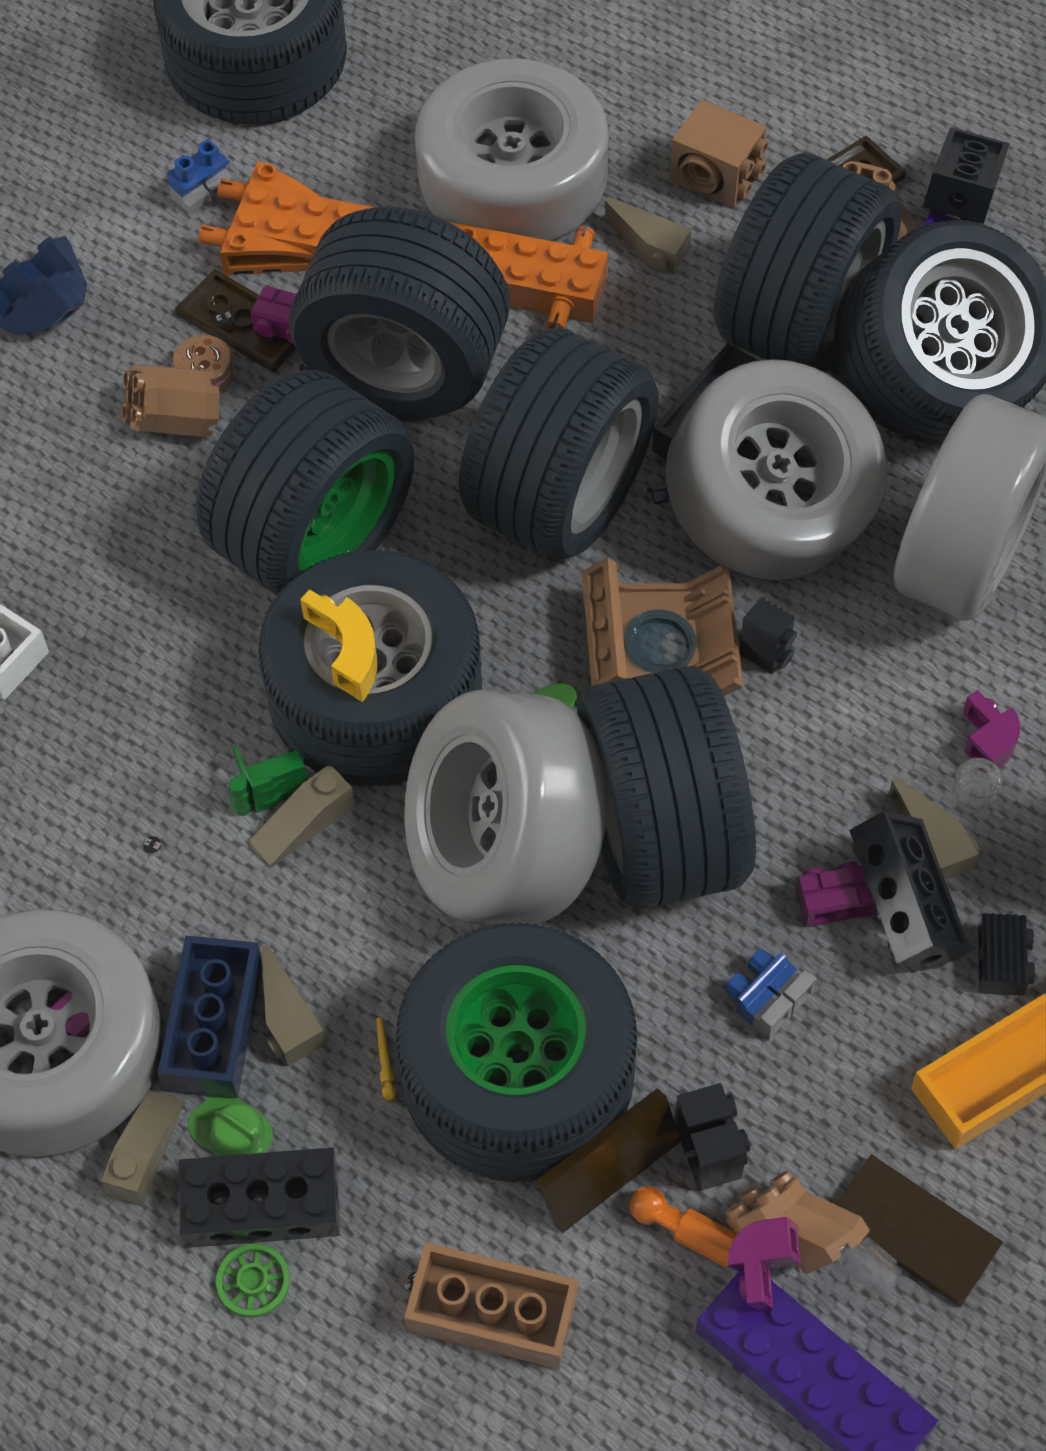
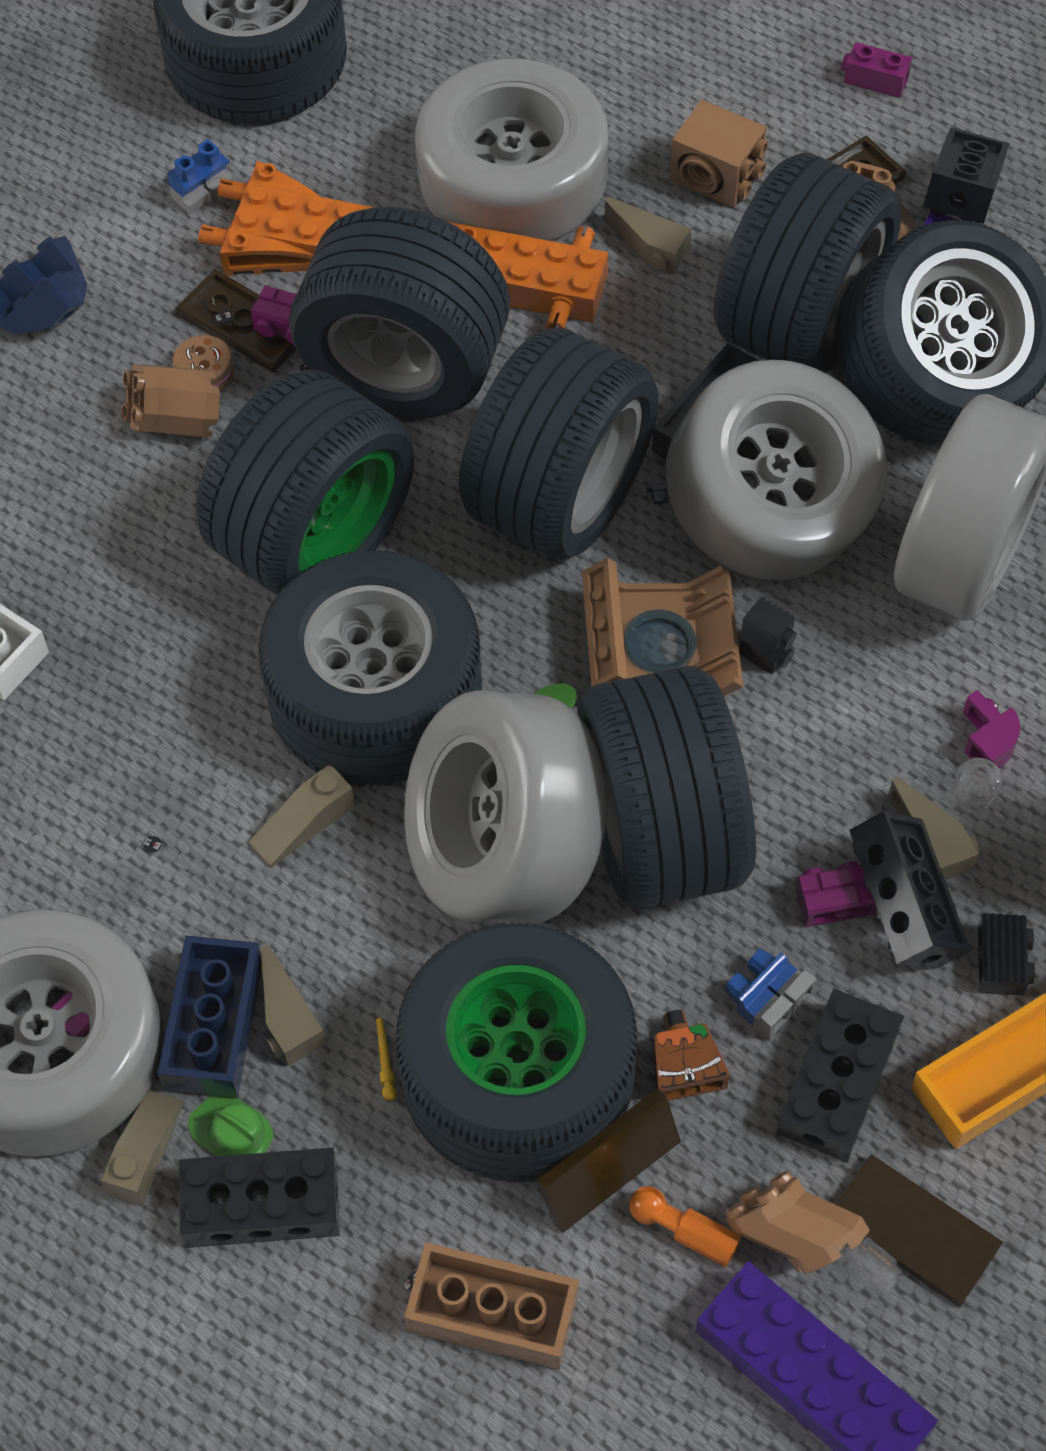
(253, 1280): bright green wheel -> none
(265, 782): green piece -> none
(347, 623): yellow arch -> none
(687, 1059): none -> dark orange torso
(708, 1127): black piece -> none
(759, 1248): magenta brick -> none
(849, 1096): none -> black brick
(876, 69): none -> magenta brick

